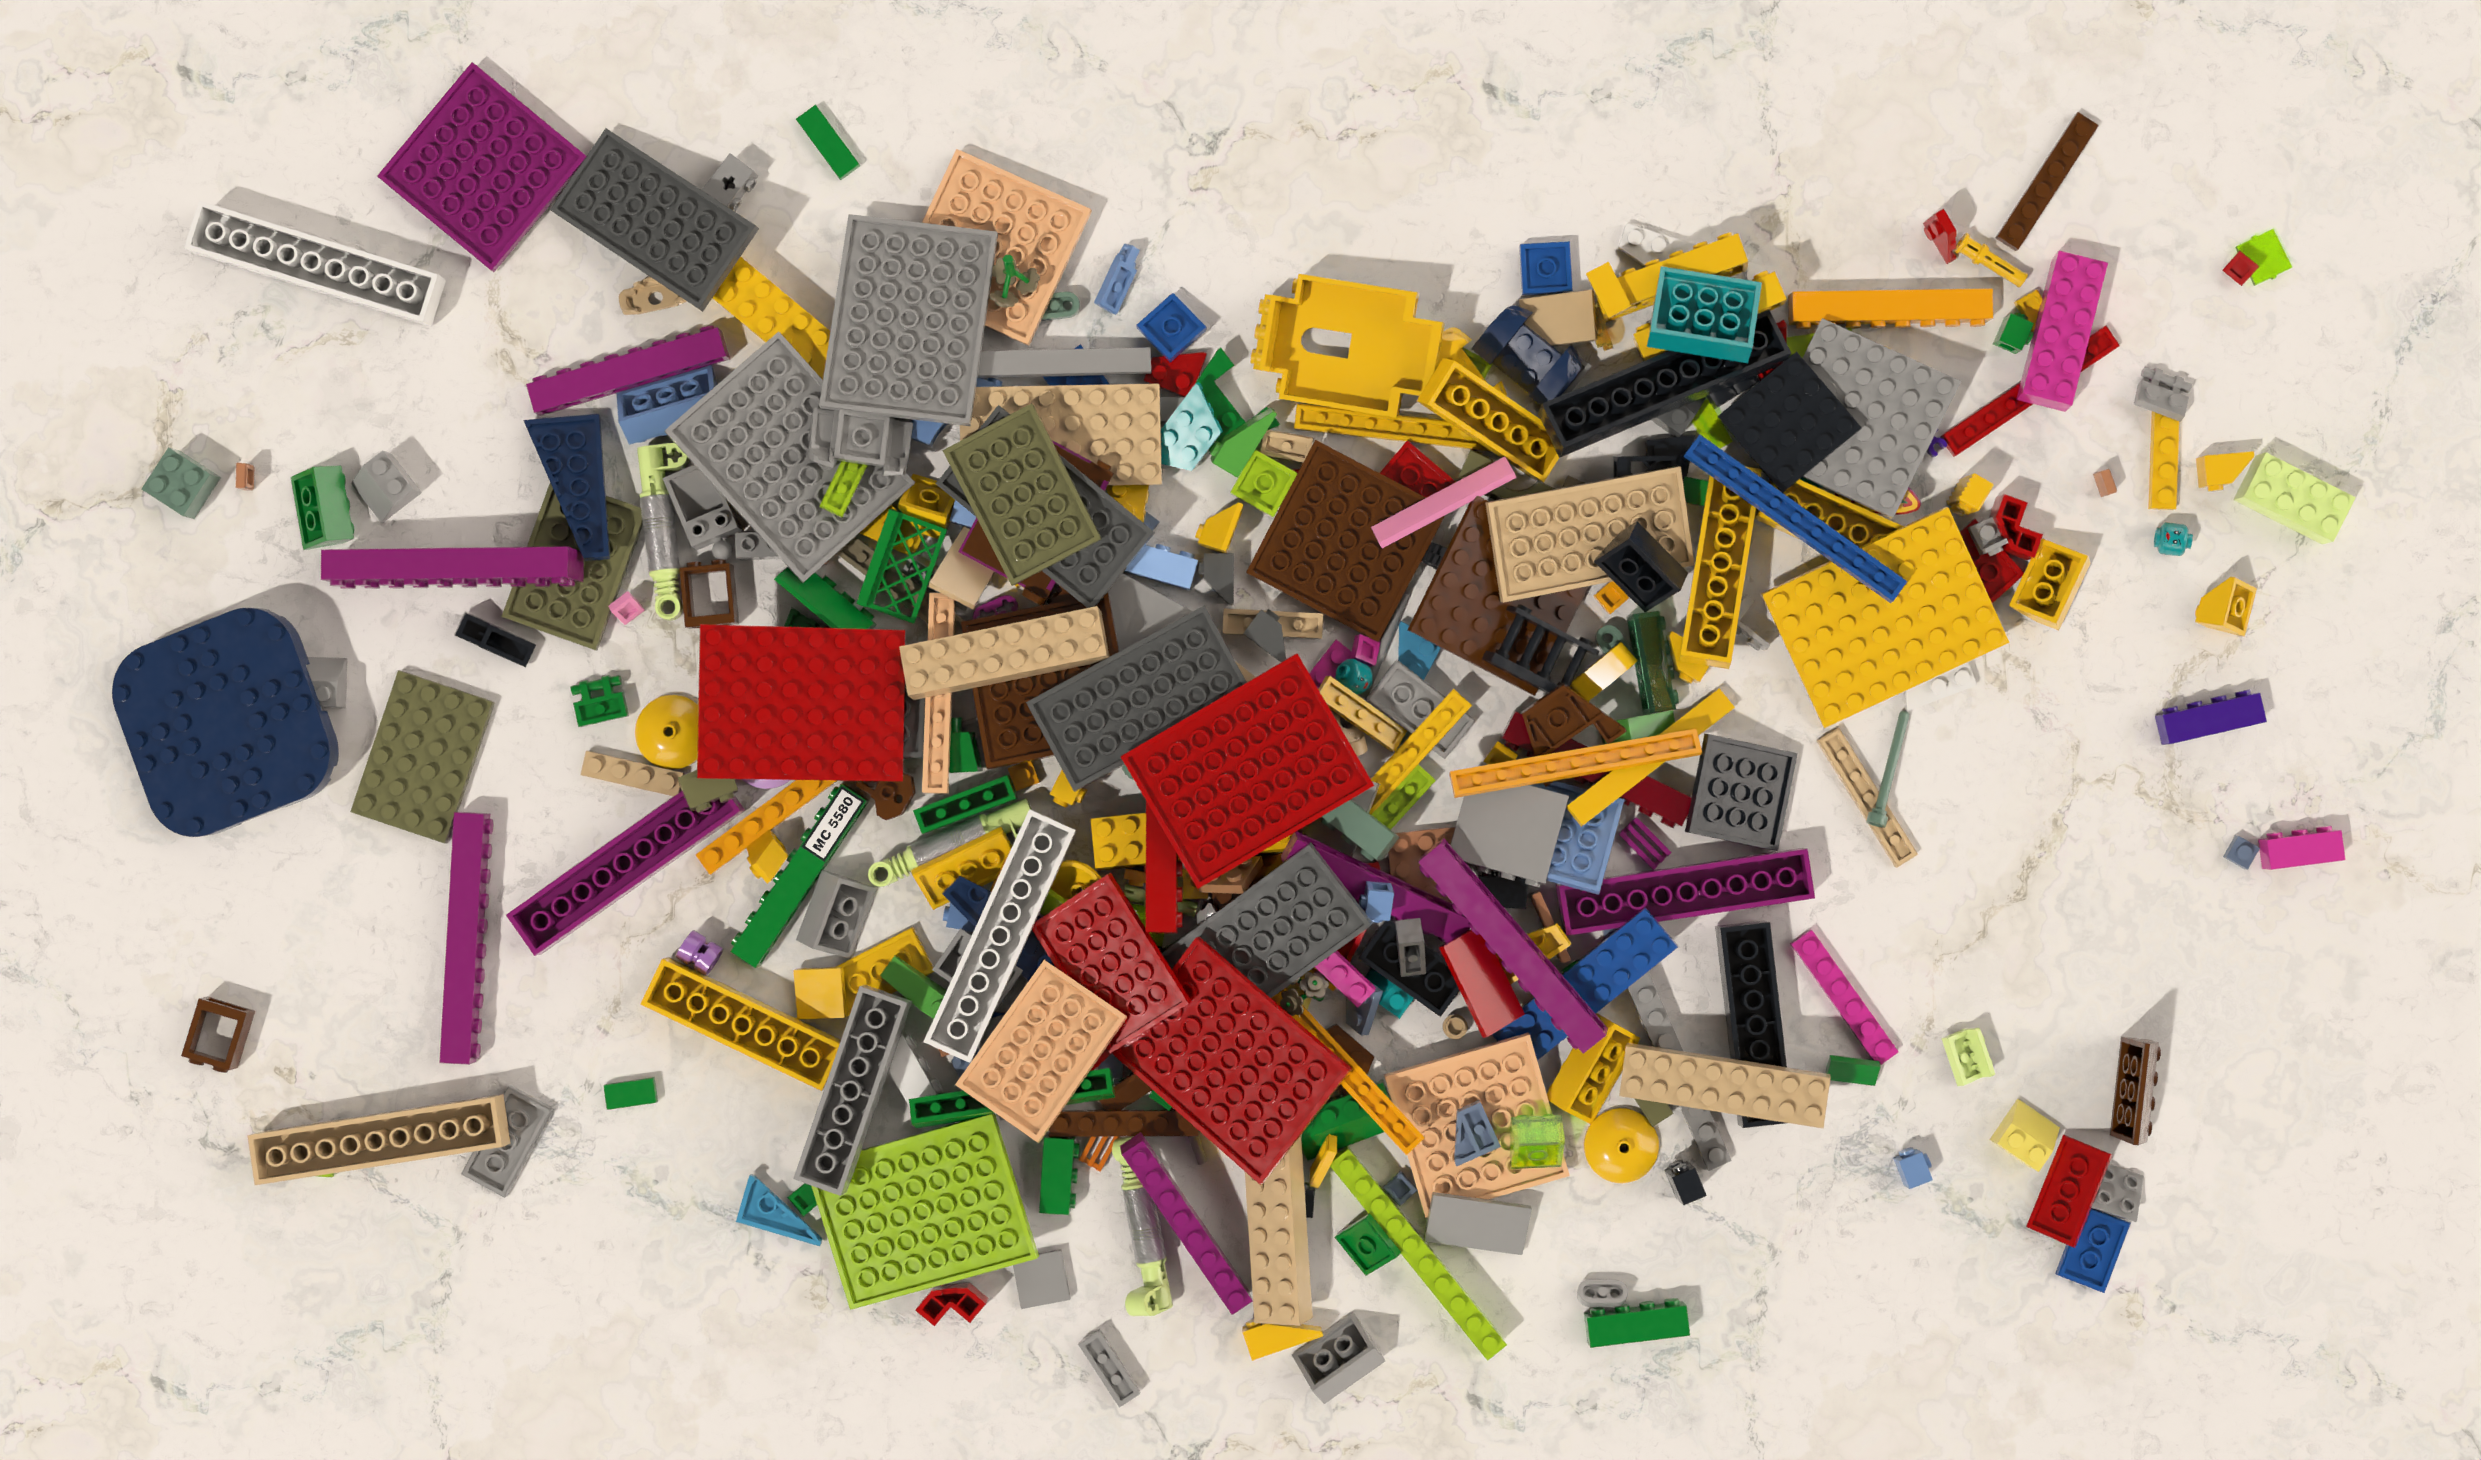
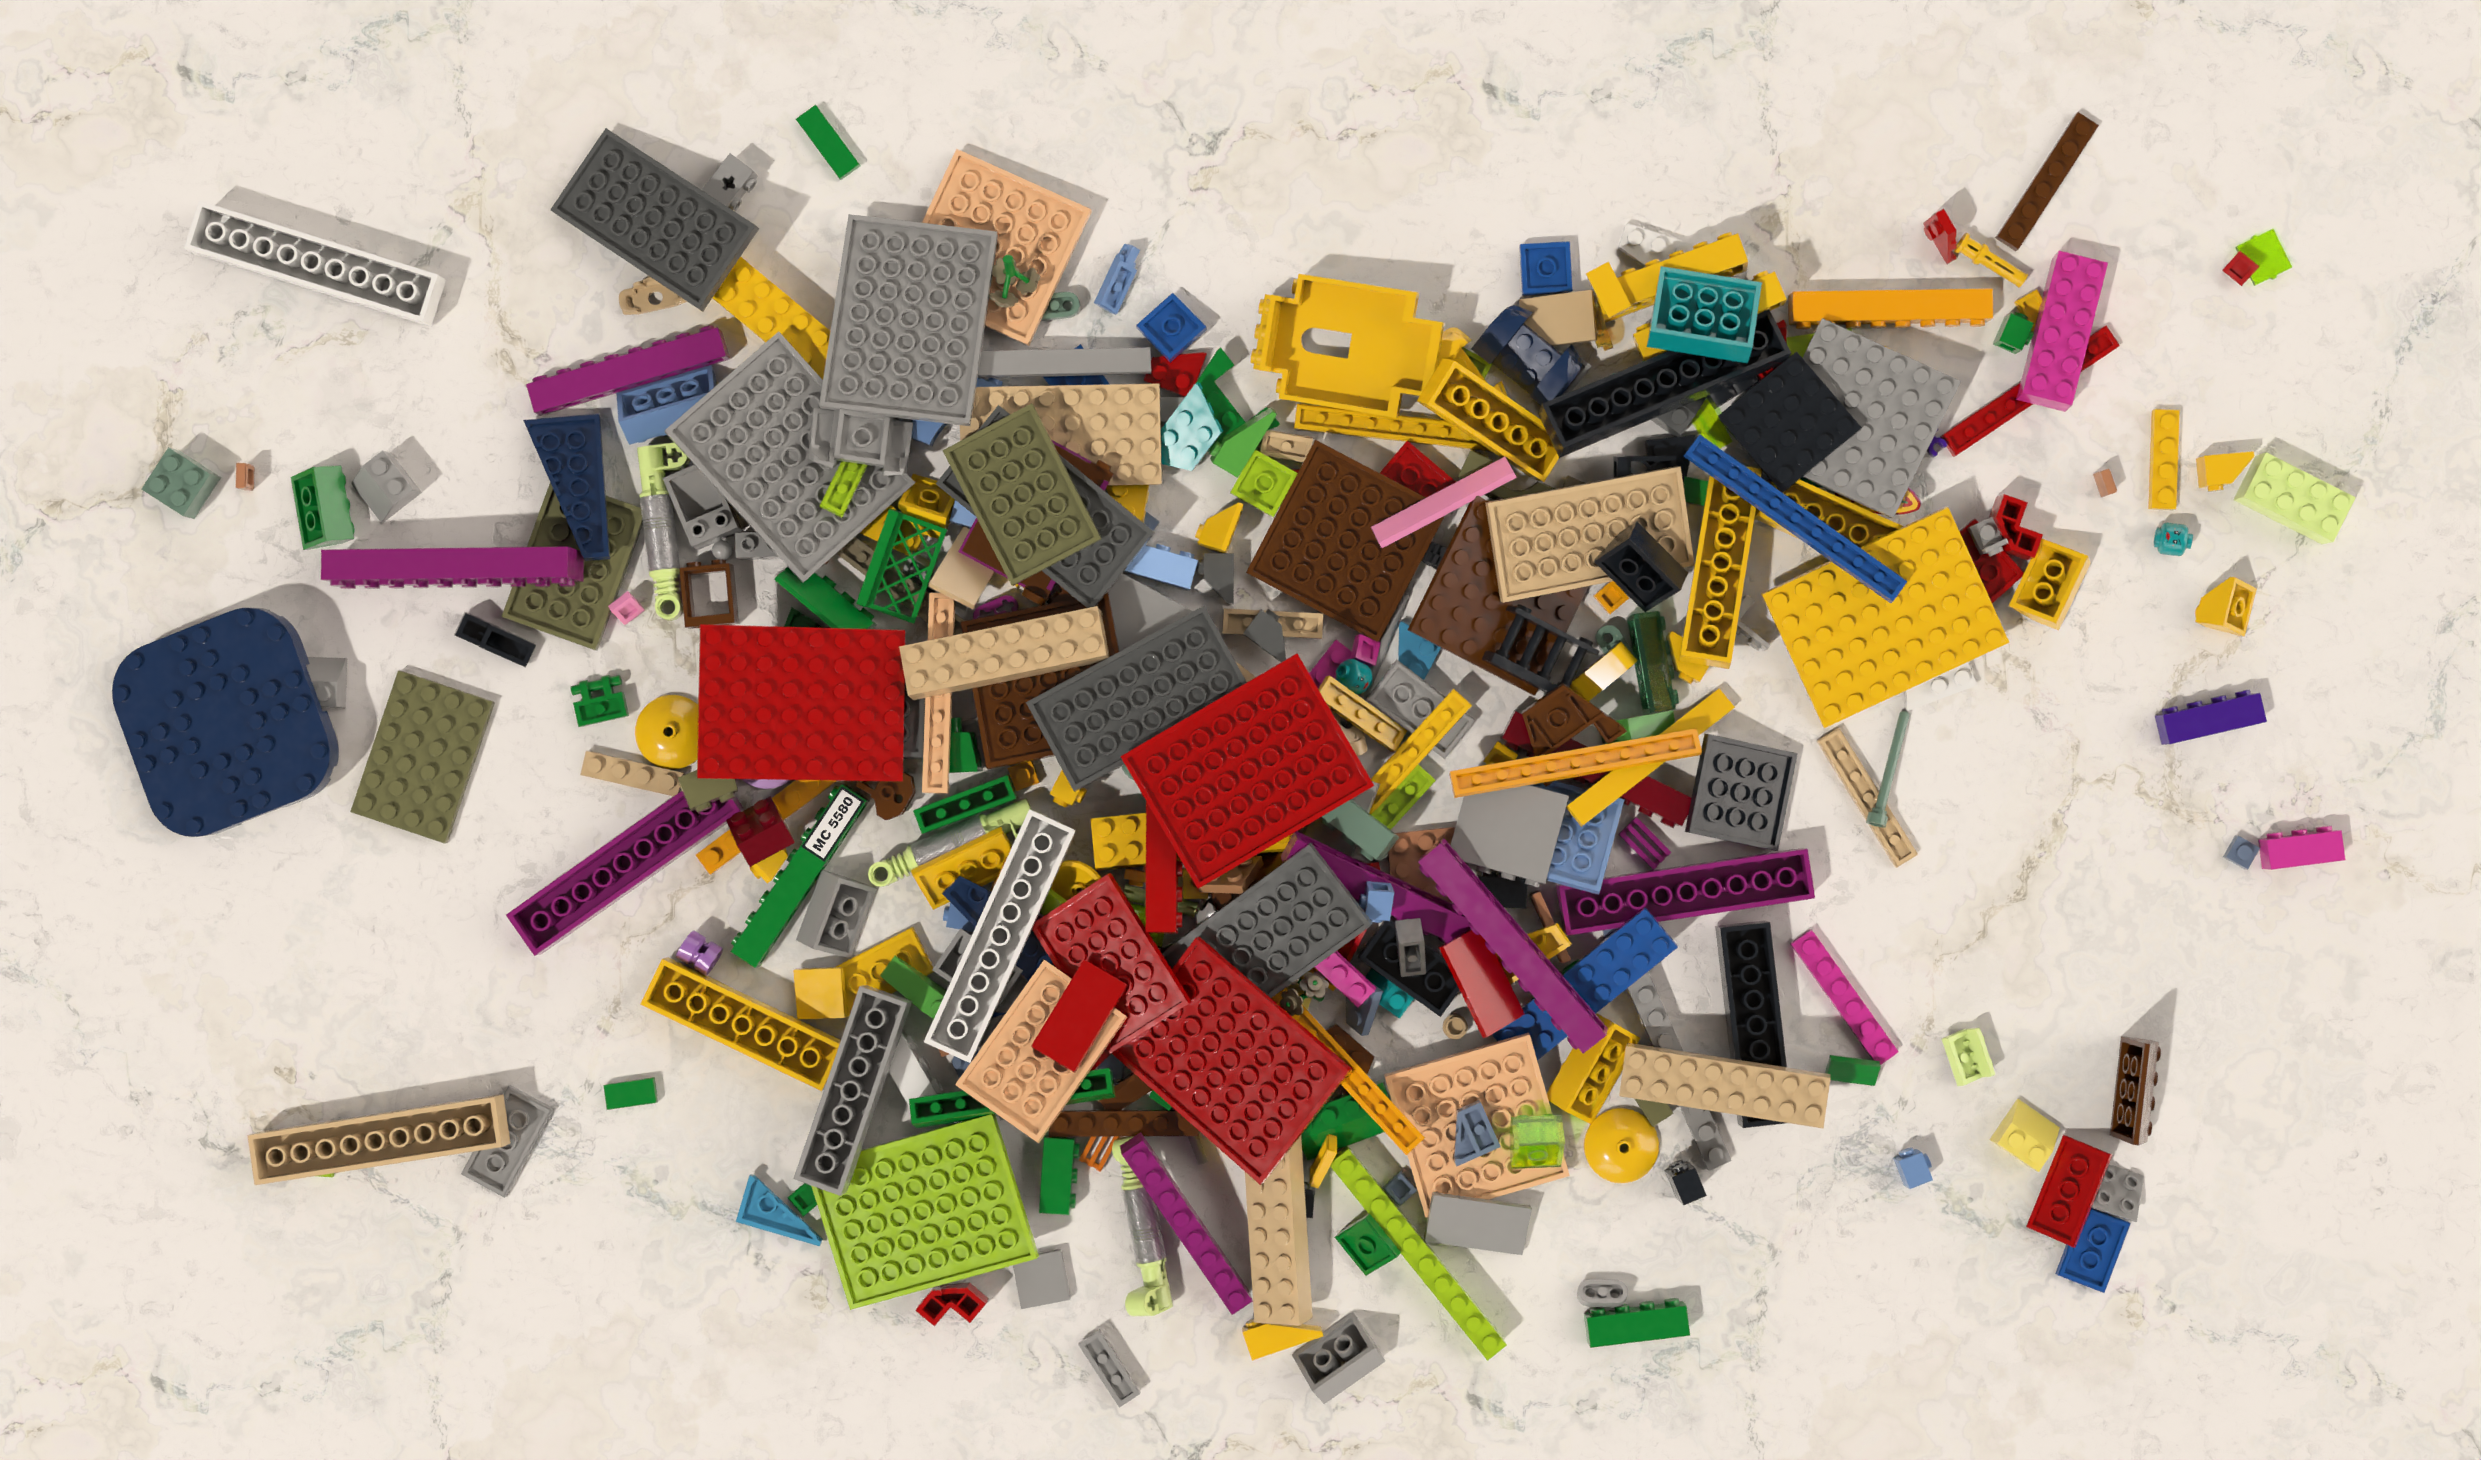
(244, 1020): reddish brown window -> none
(465, 938): magenta brick -> none
(482, 167): magenta plate -> none
(760, 831): none -> dark red brick
(1079, 1016): none -> red tile
(1969, 494): yellow brick -> none
(2159, 399): light grey plate -> none

